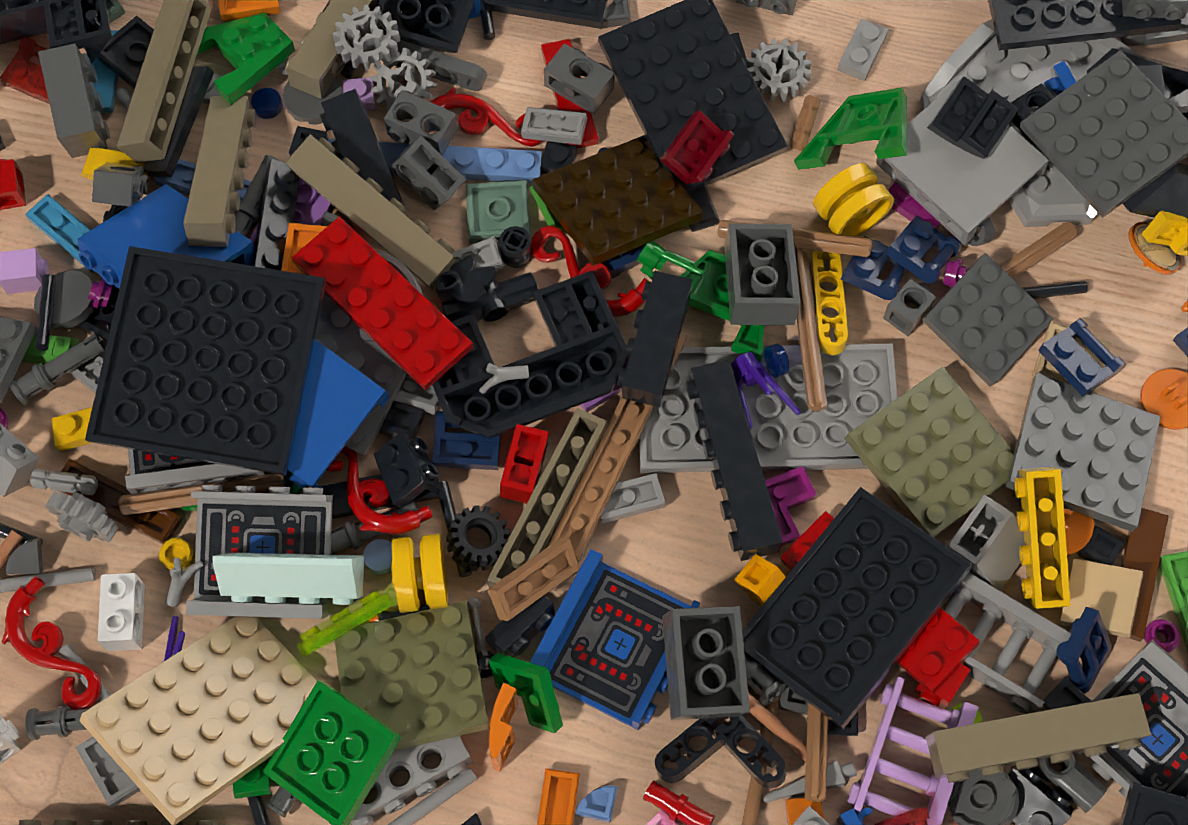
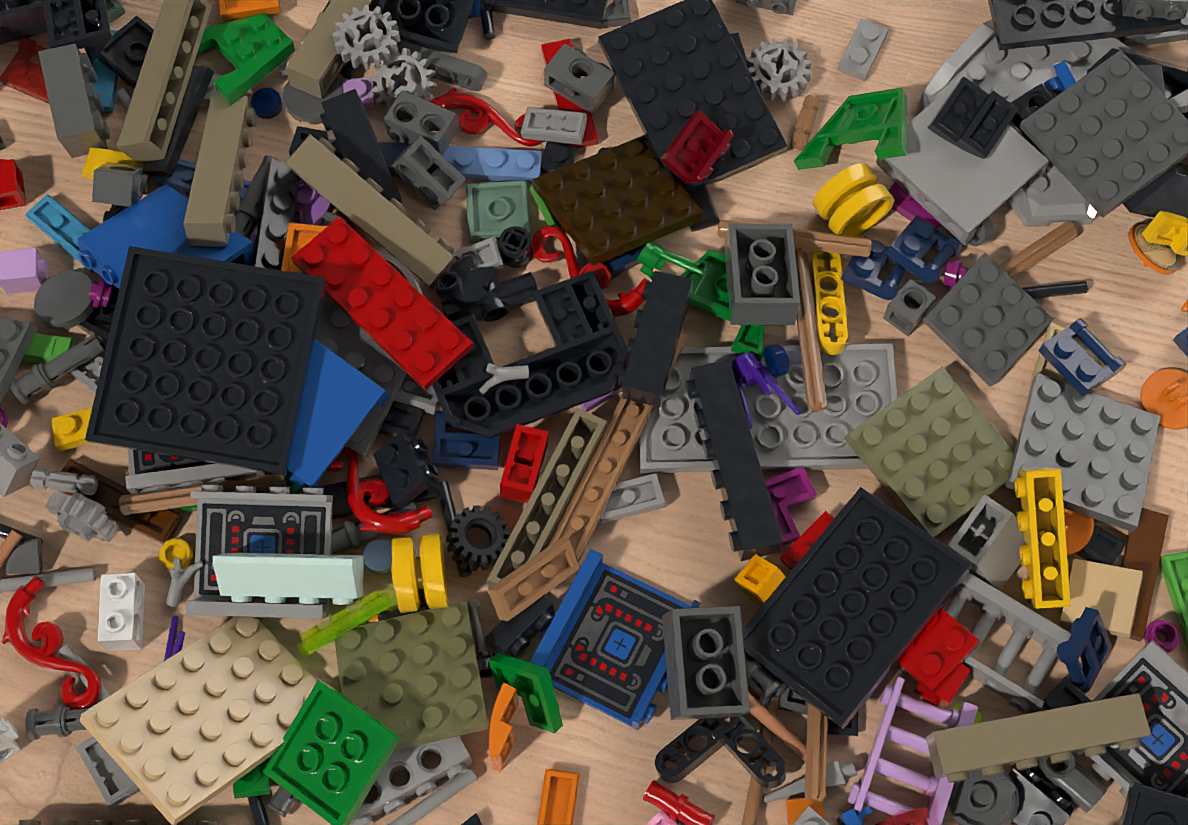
(45, 312): black piece -> none
(598, 804): medium blue tile -> none

